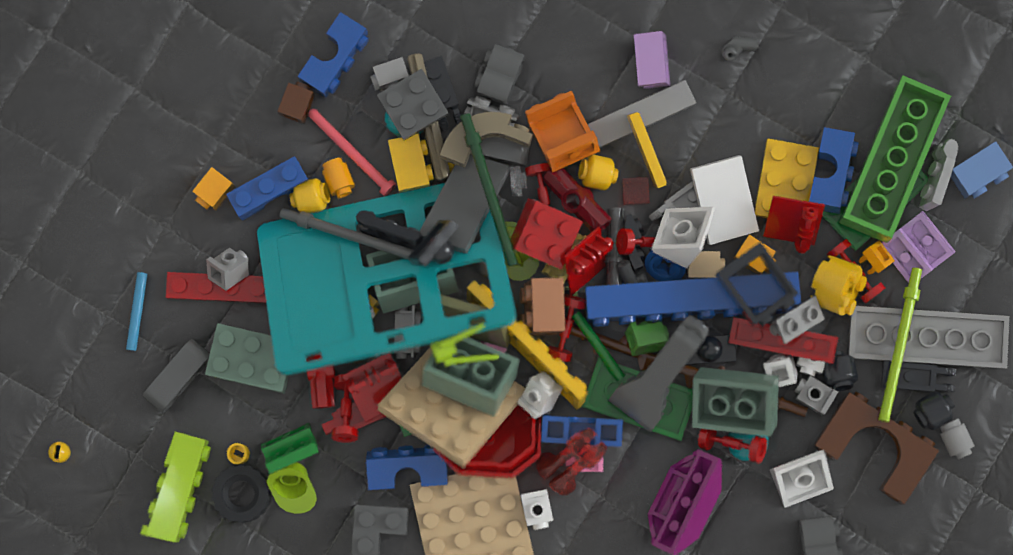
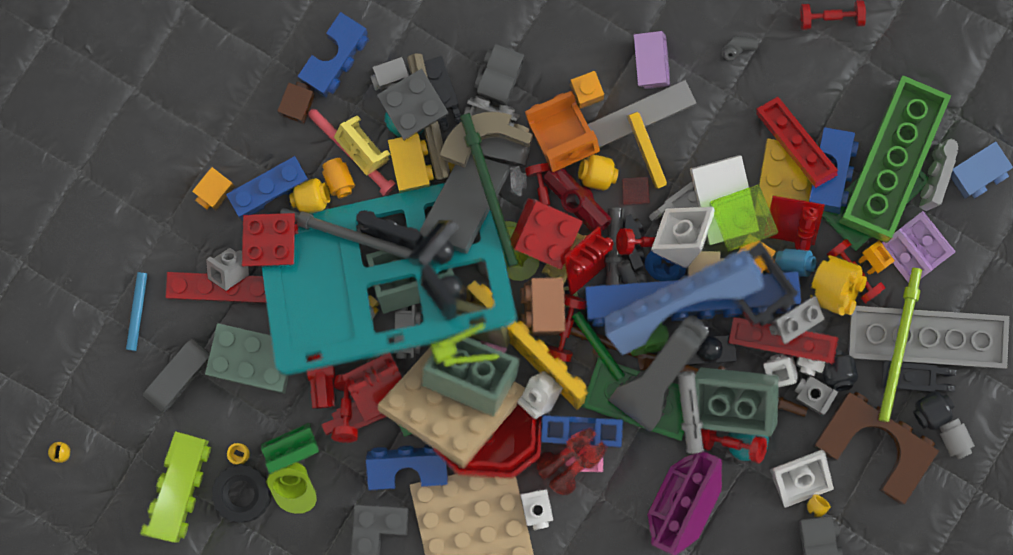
(268, 239): none -> red hinge
(360, 147): none -> light yellow hinge
(442, 291): none -> black tile
(587, 89): none -> light orange brick
(692, 423): none -> light grey pin
(728, 278): none -> medium blue arch
(743, 217): none -> clear neon green tile
(796, 142): none -> red plate
(796, 261): none -> dark azure brick
(818, 505): none -> yellow hinge
(828, 15): none -> red wheel

